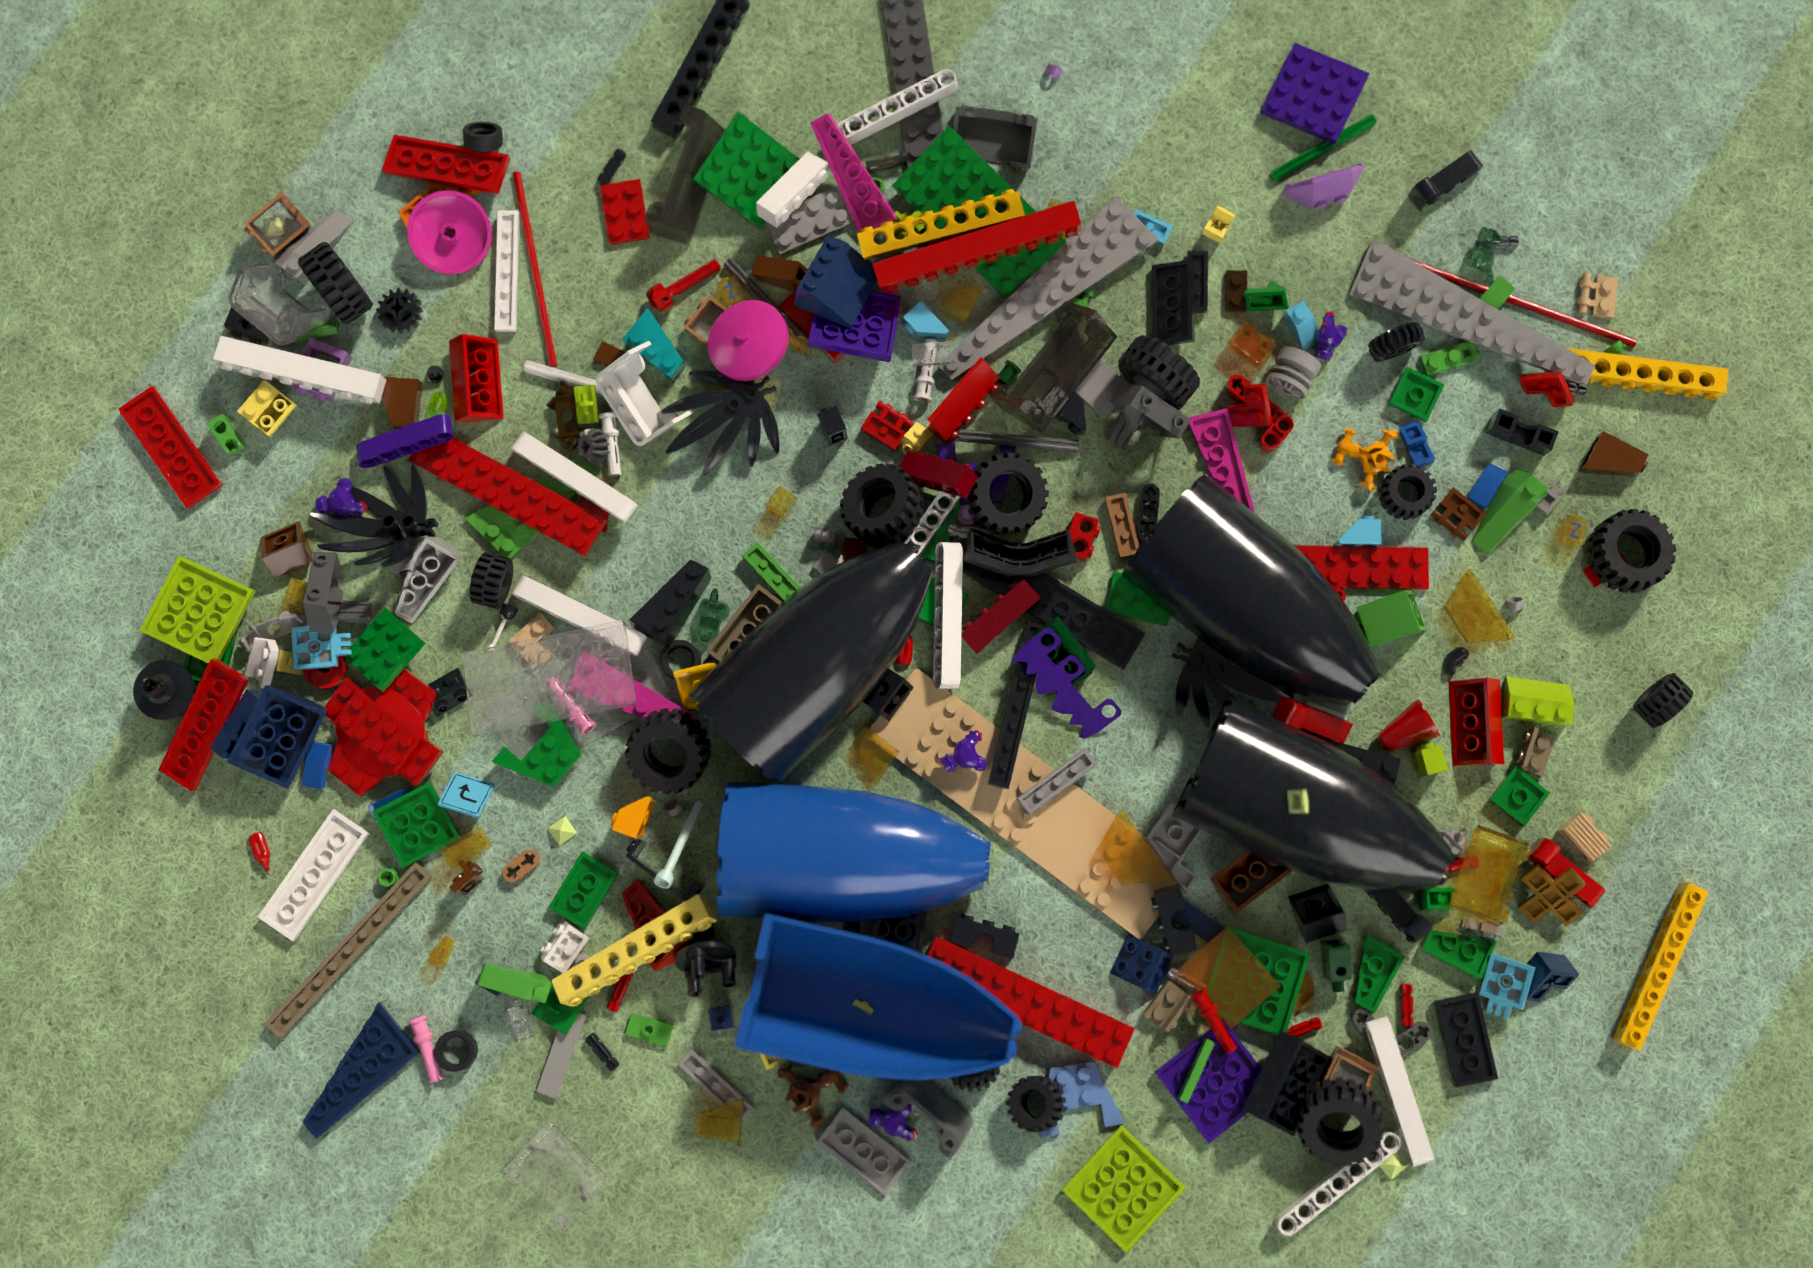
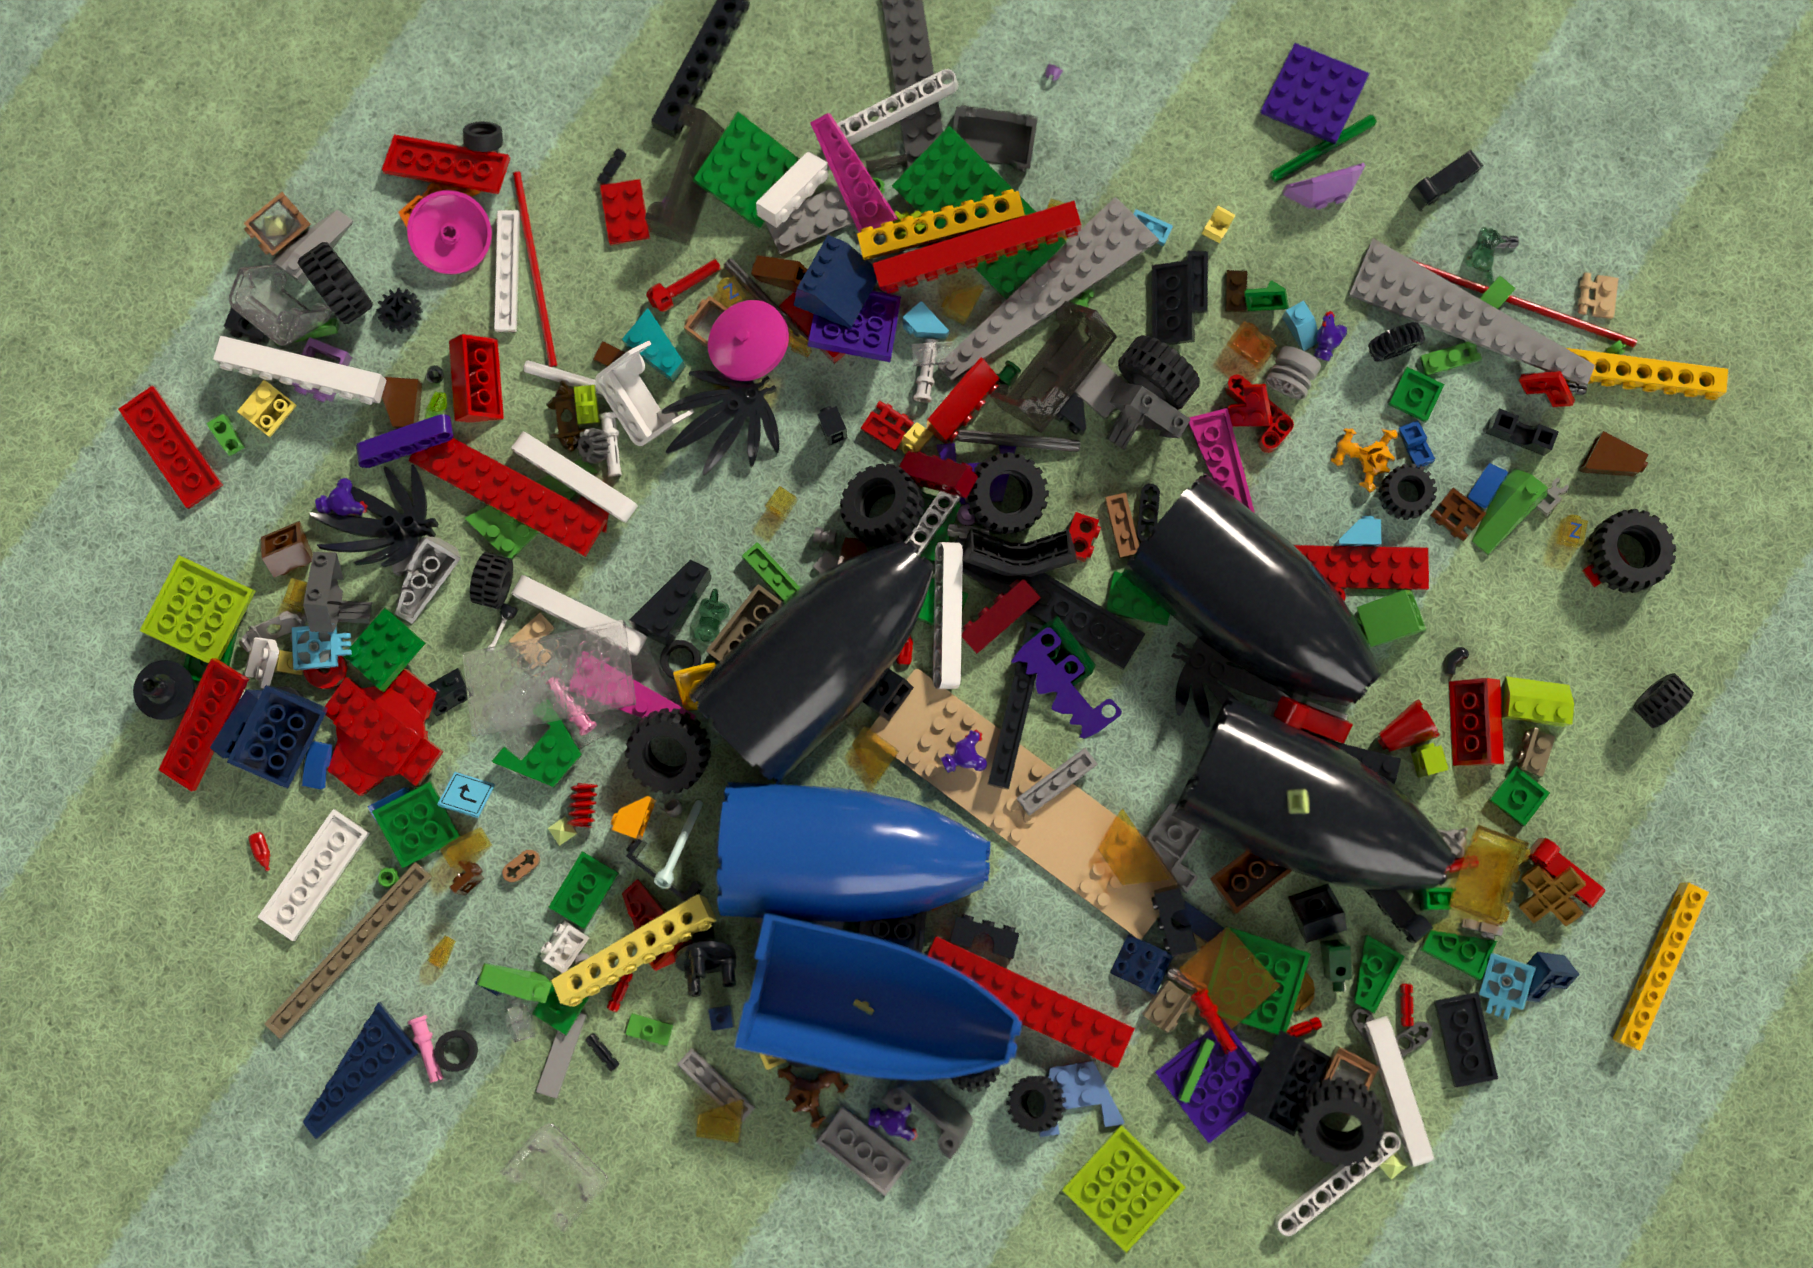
(582, 805): none -> red piece
(1475, 612): clear yellow wing -> none
(1515, 604): light grey hinge -> none
(1585, 837): tan brick -> none

